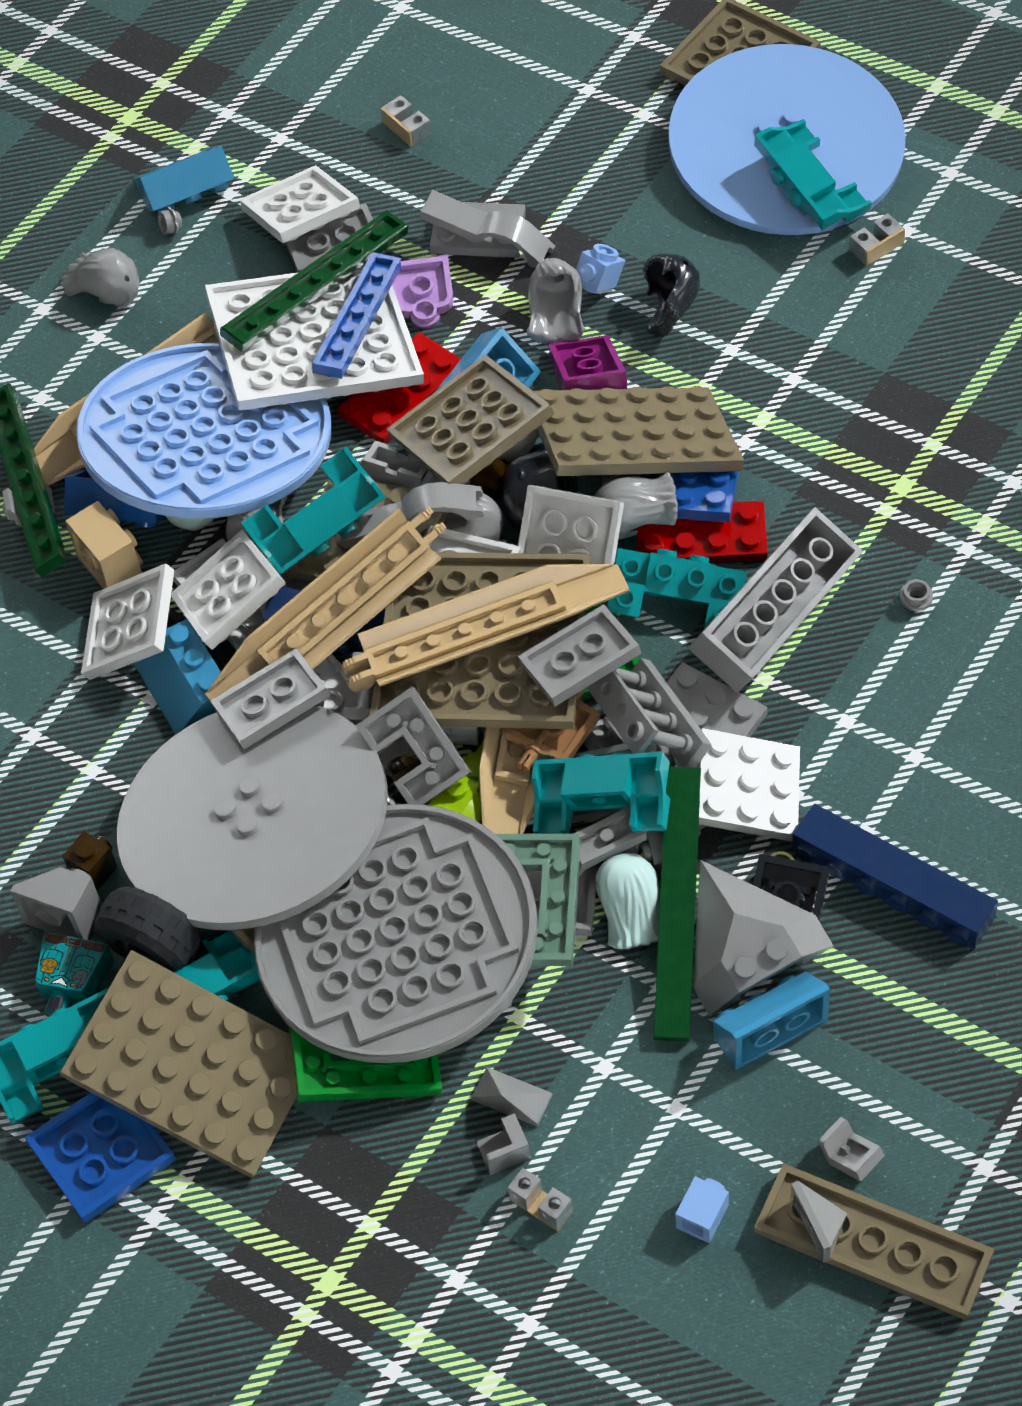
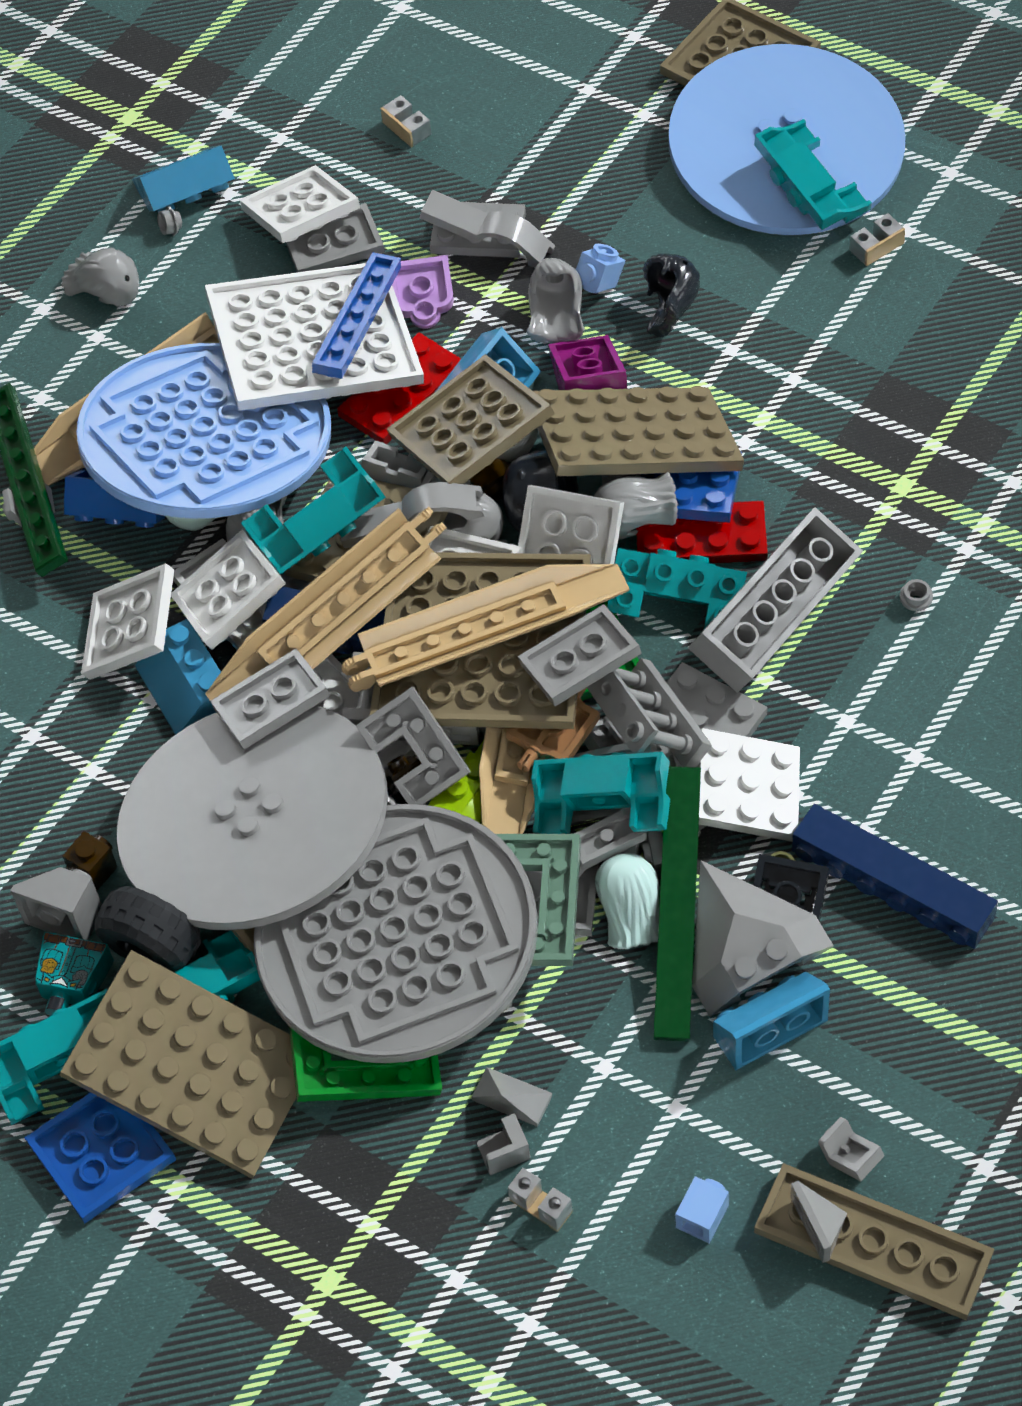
(104, 545): tan brick -> none
(313, 281): dark green tile -> none

